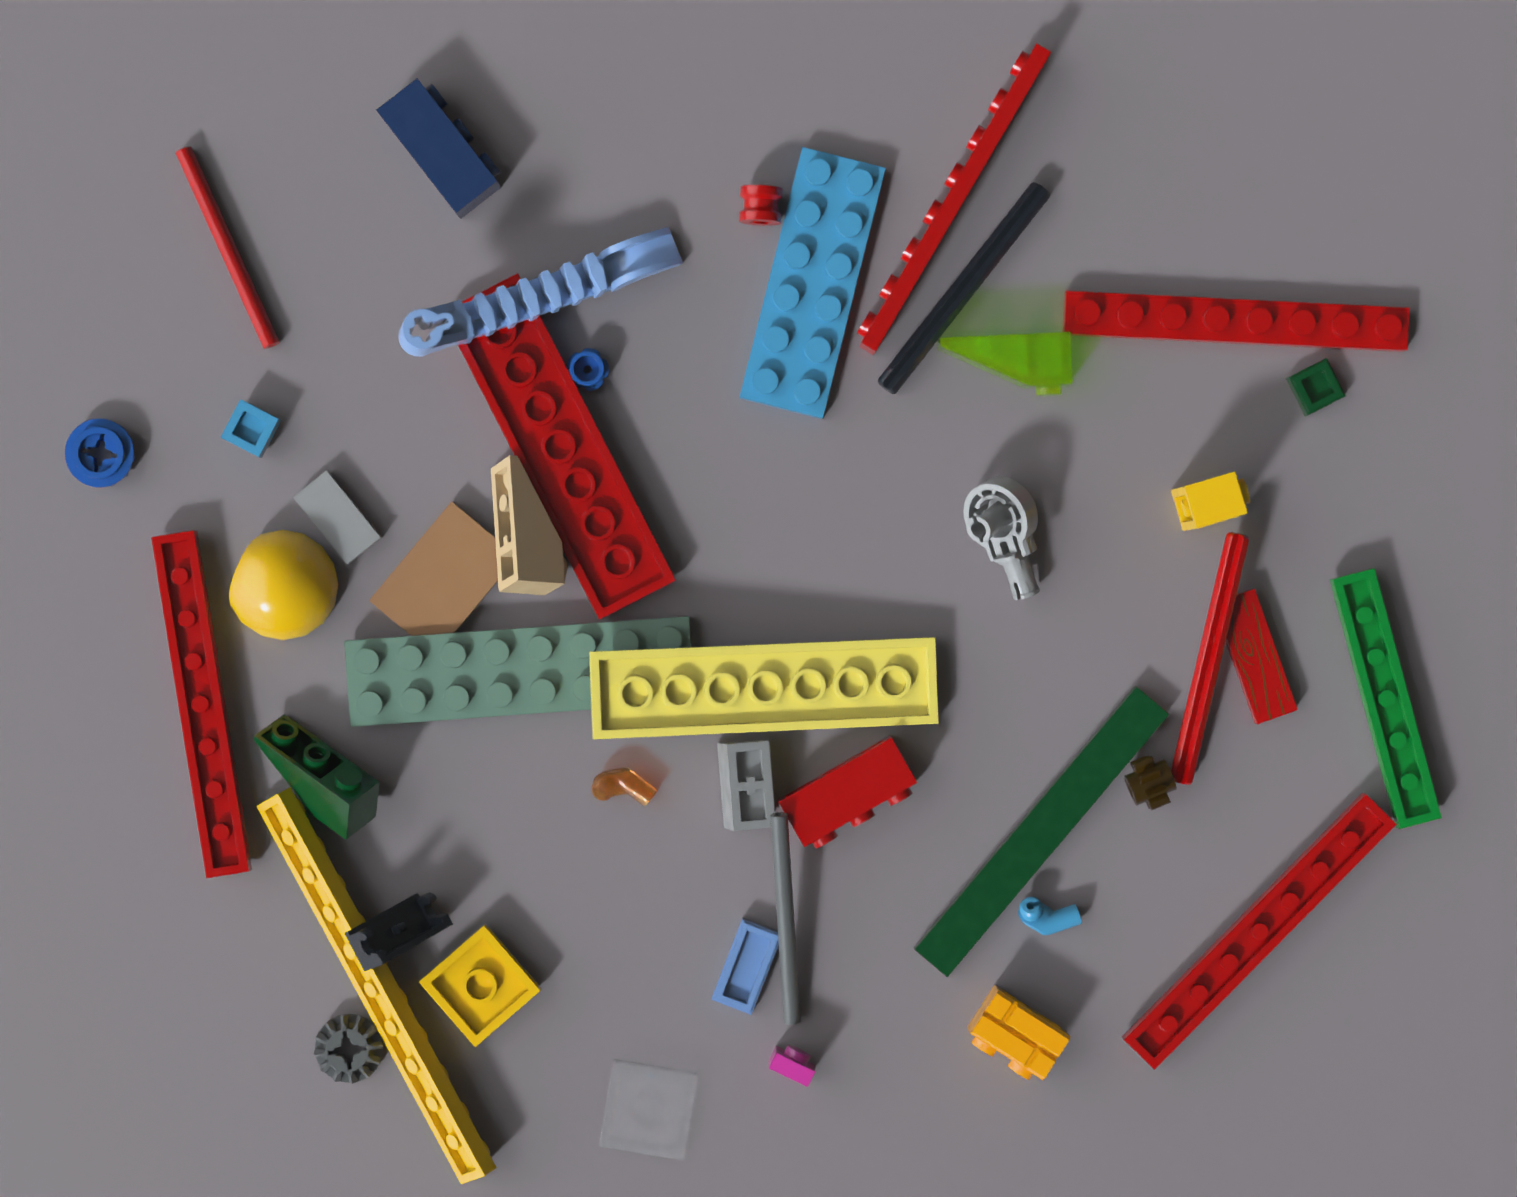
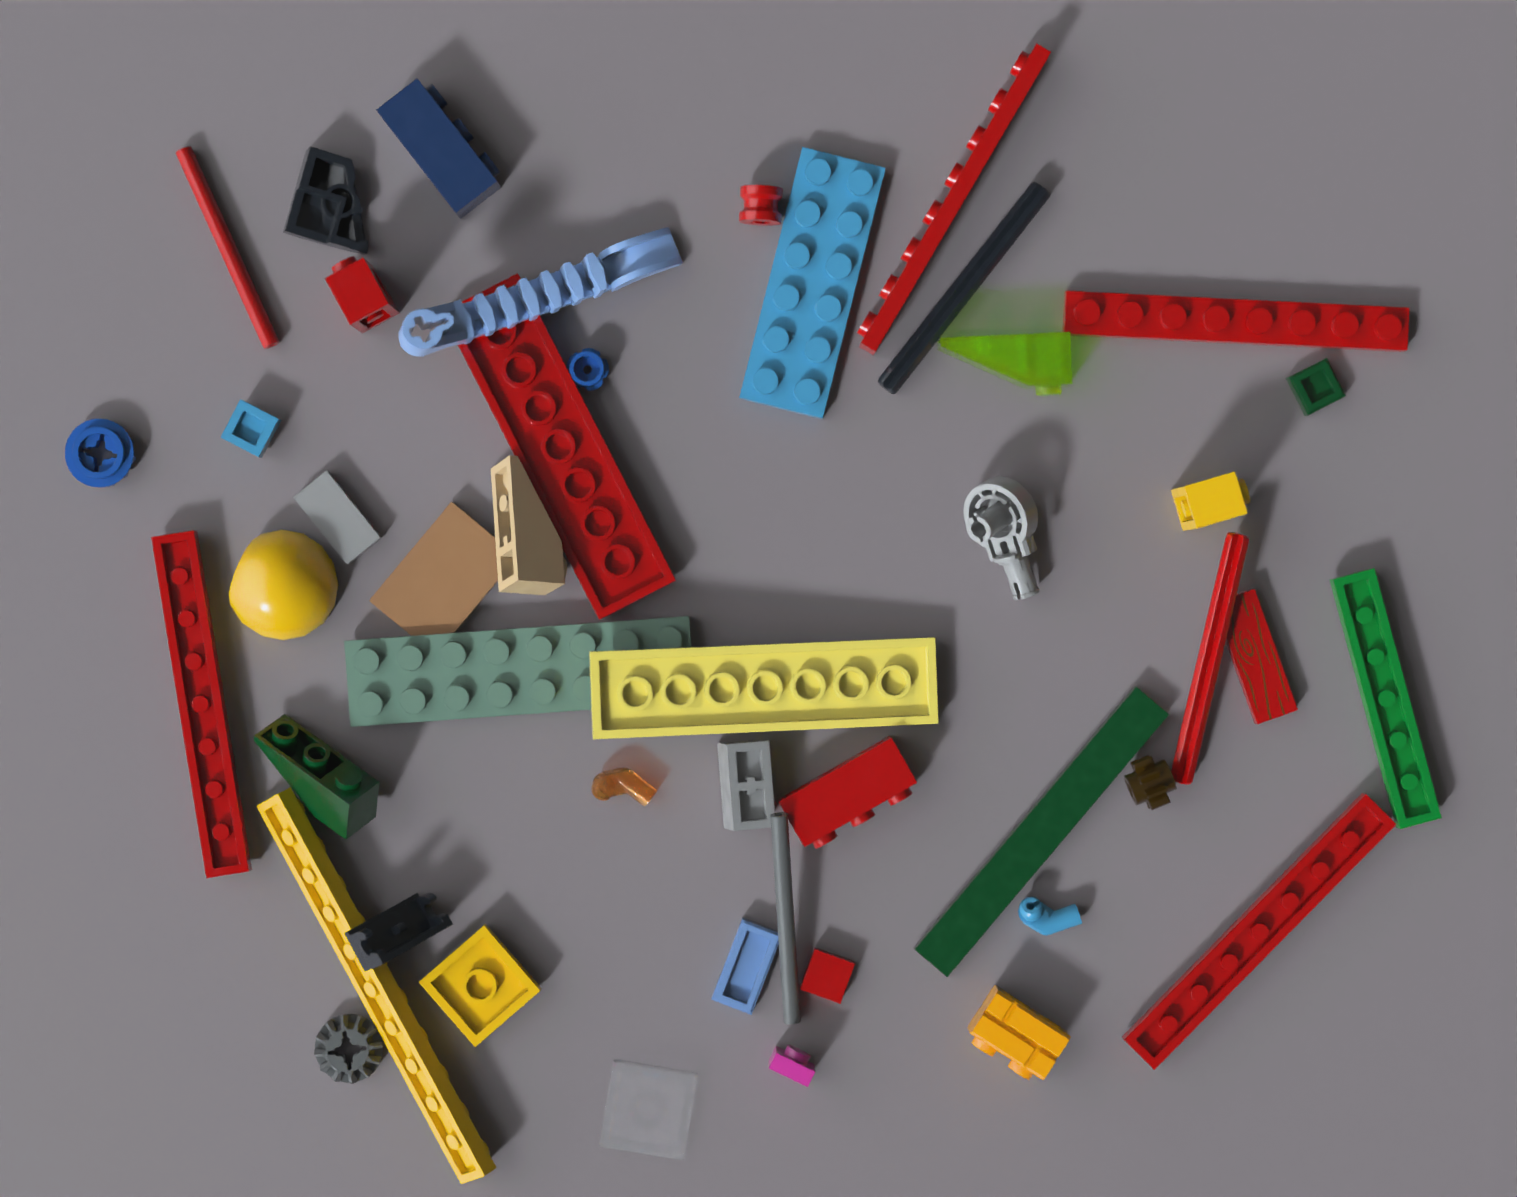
(326, 203): none -> black slope
(361, 293): none -> red brick
(827, 975): none -> red tile

